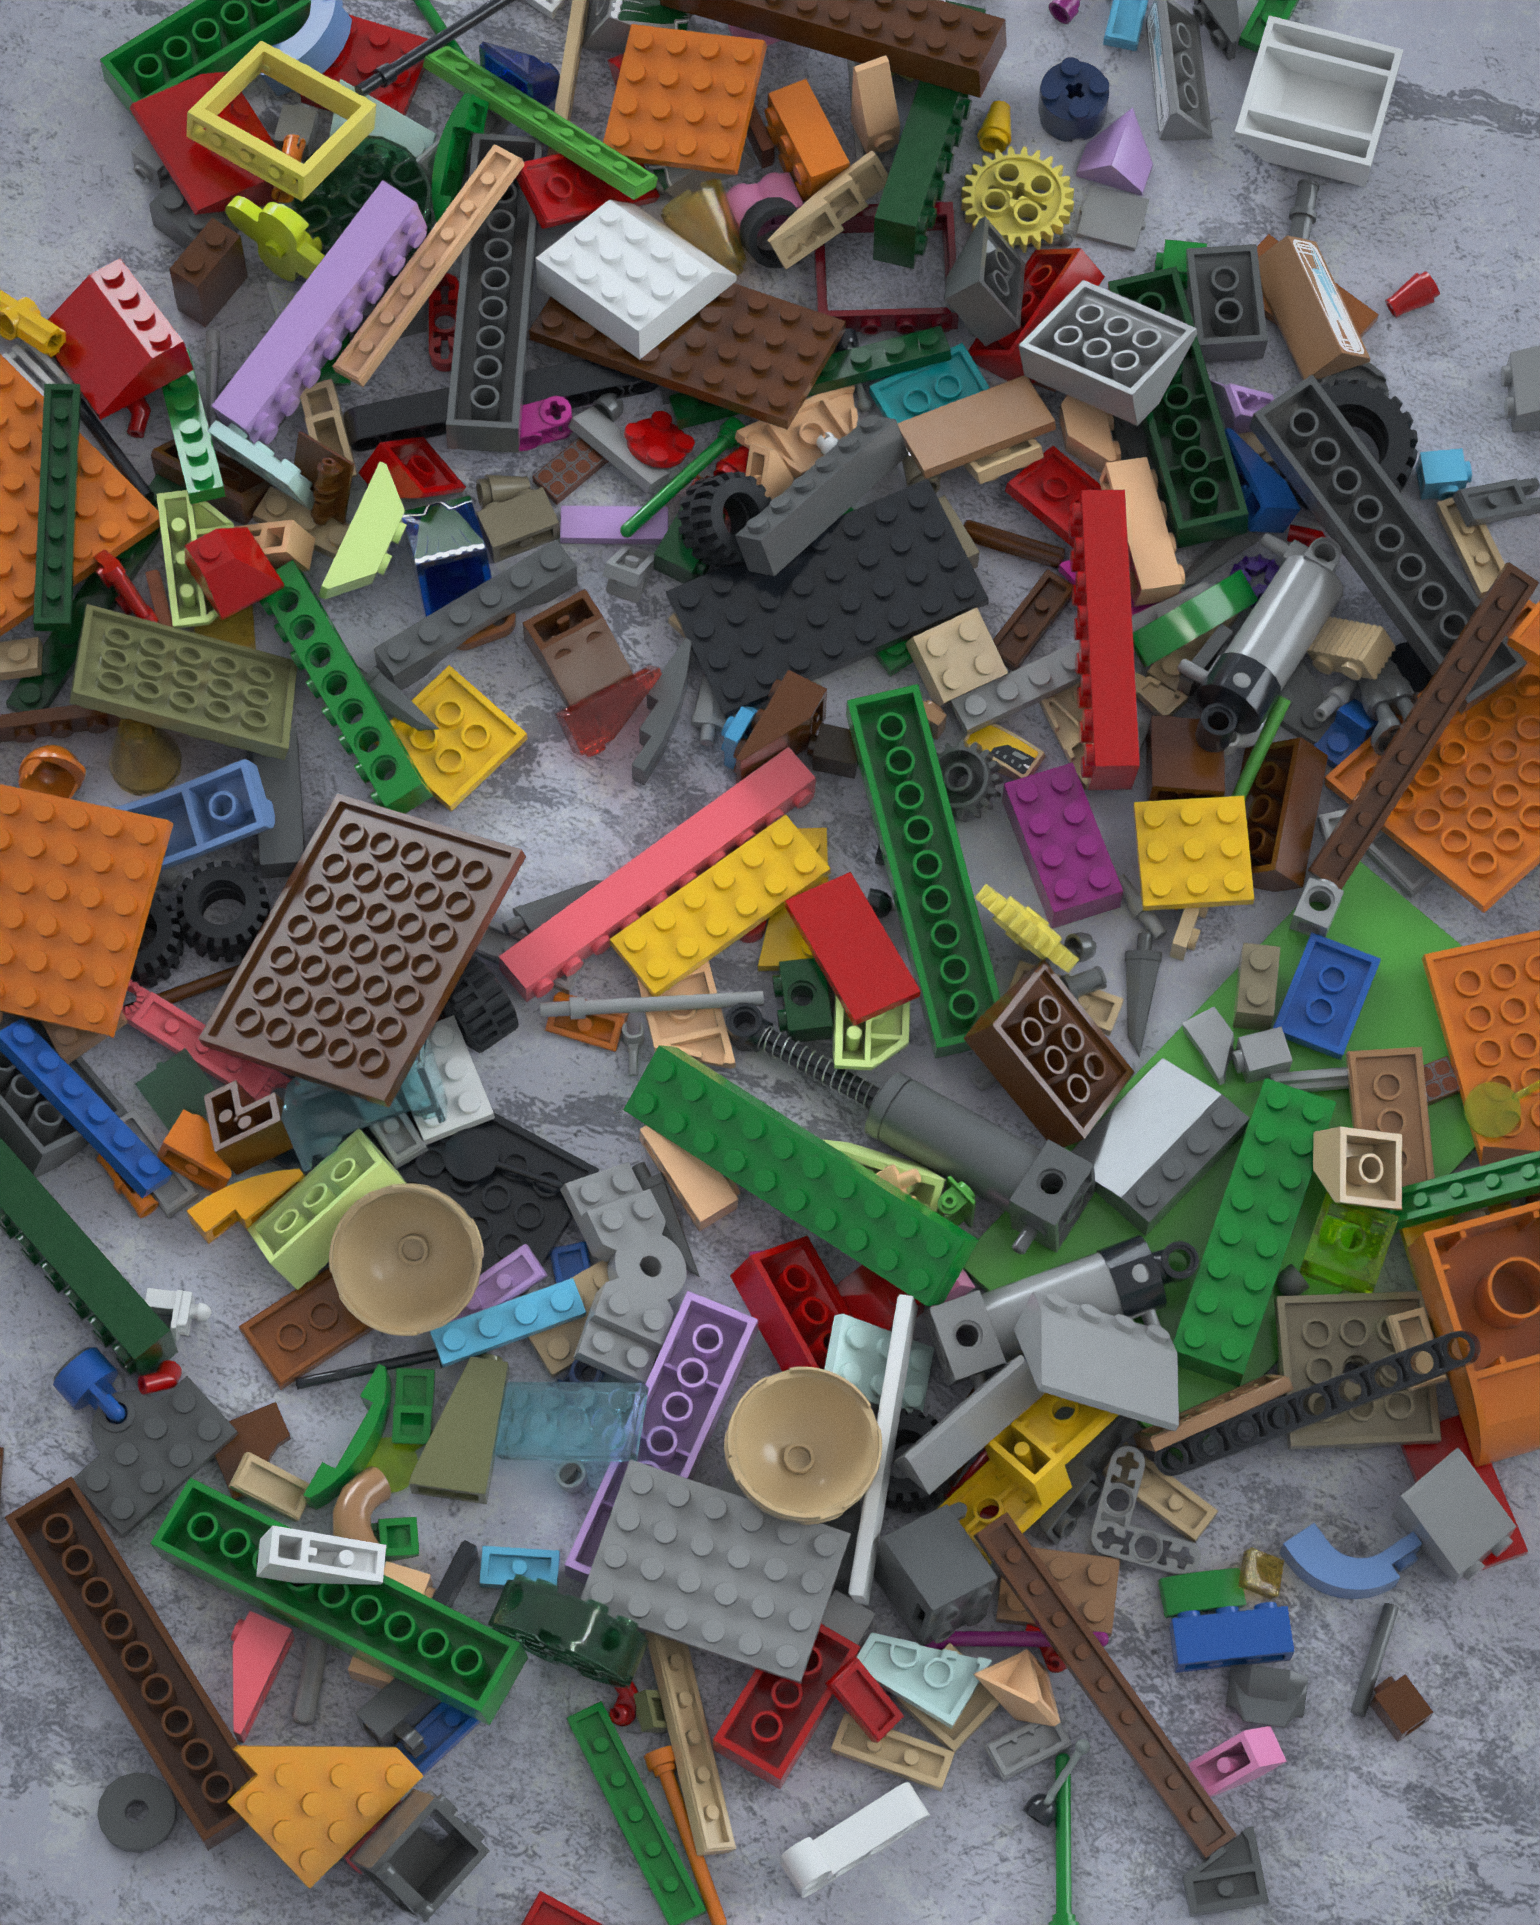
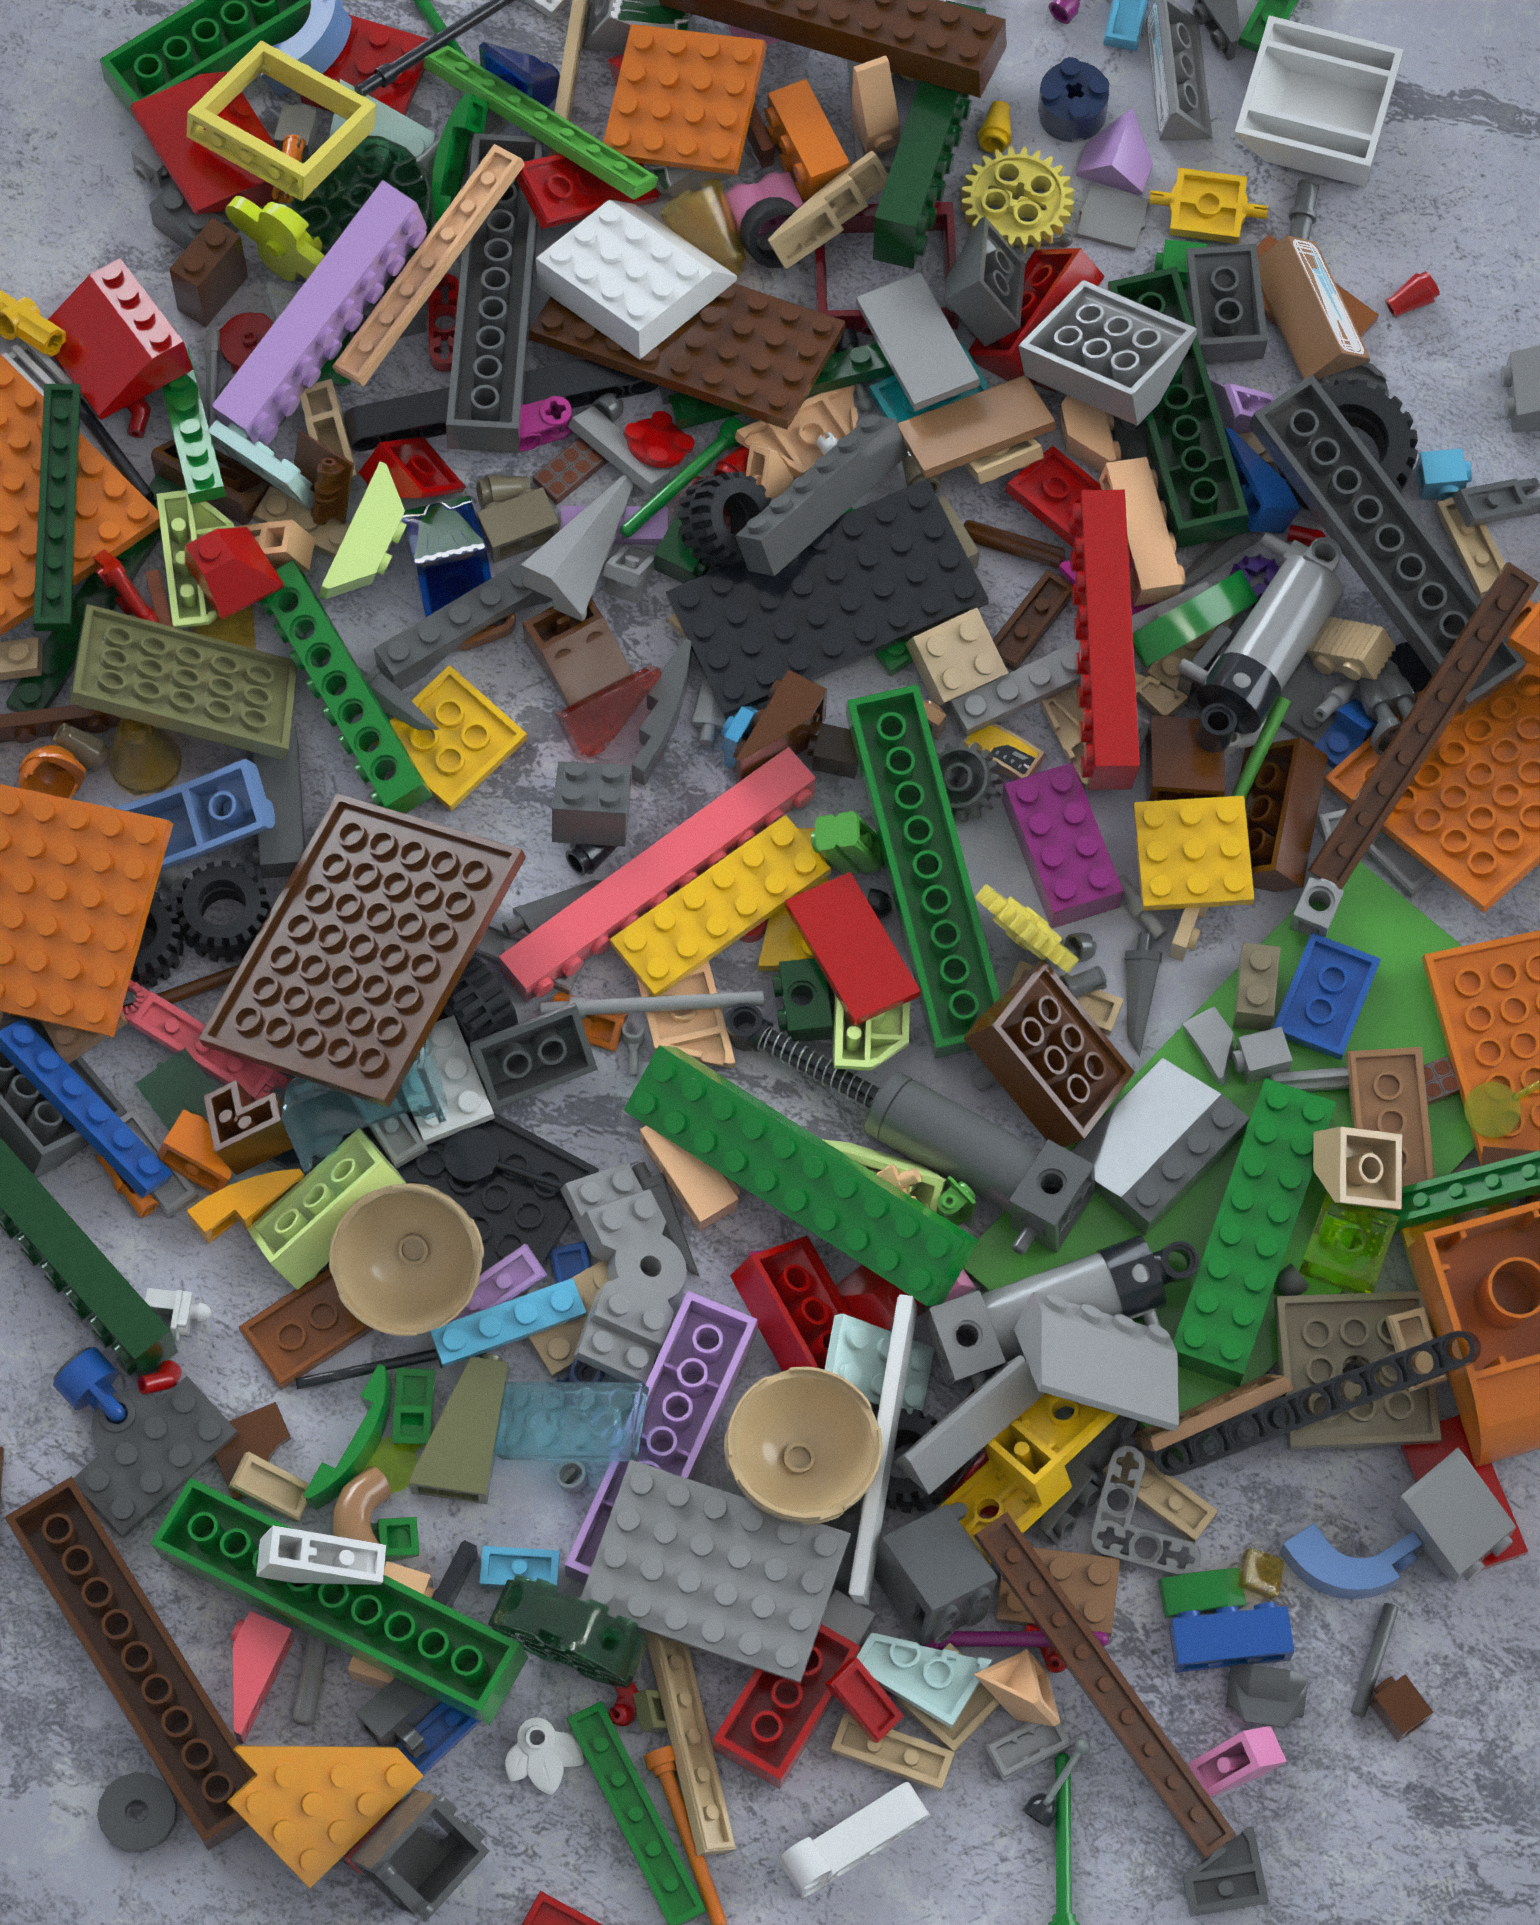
(86, 747): none -> dark tan cone
(241, 337): none -> red piece
(533, 1056): none -> dark grey slope
(542, 1761): none -> white plate
(574, 557): none -> light grey wedge
(586, 857): none -> black cone
(591, 803): none -> dark grey brick
(847, 843): none -> bright green brick
(917, 341): none -> light grey tile
(1208, 205): none -> yellow plate

